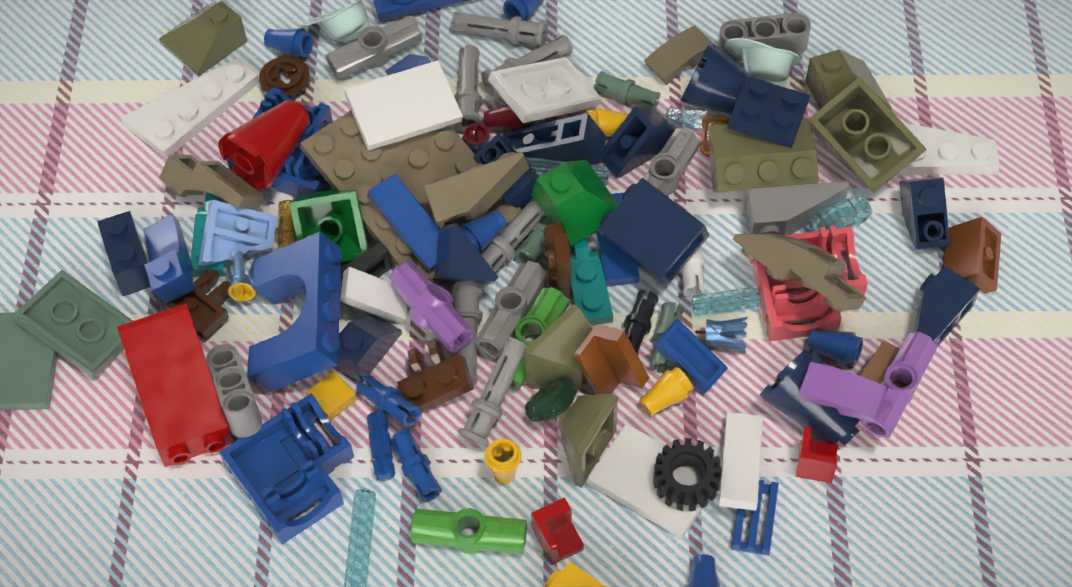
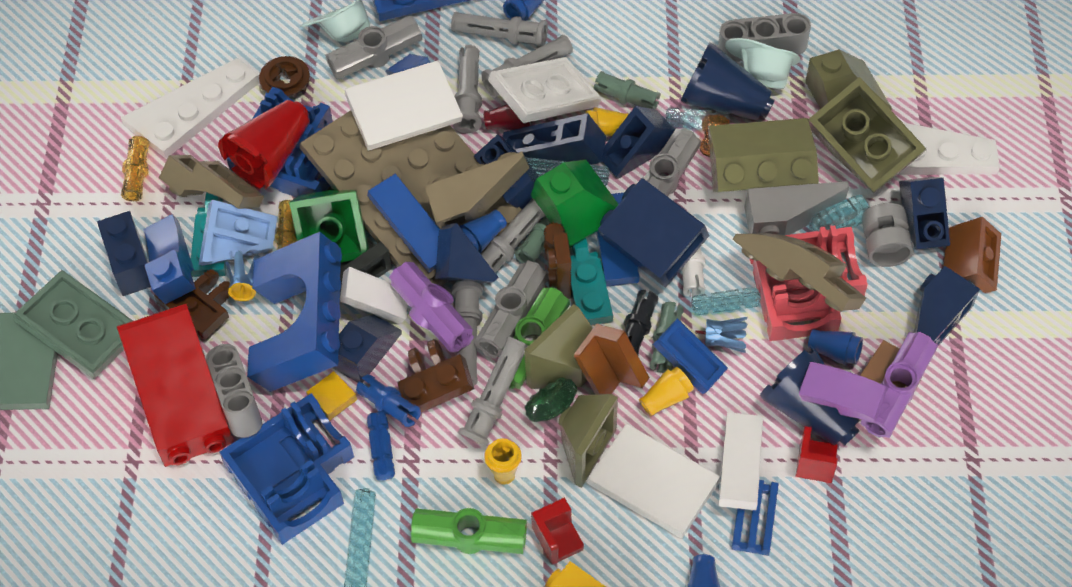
(135, 168): none -> clear yellow pin
(206, 37): olive slope -> none
(292, 42): blue cone -> none
(415, 465): blue pin -> none
(476, 136): dark red piece -> none
(678, 53): dark tan slope -> none
(691, 455): black tyre -> none
(769, 111): dark blue plate -> none
(887, 234): none -> light grey wheel

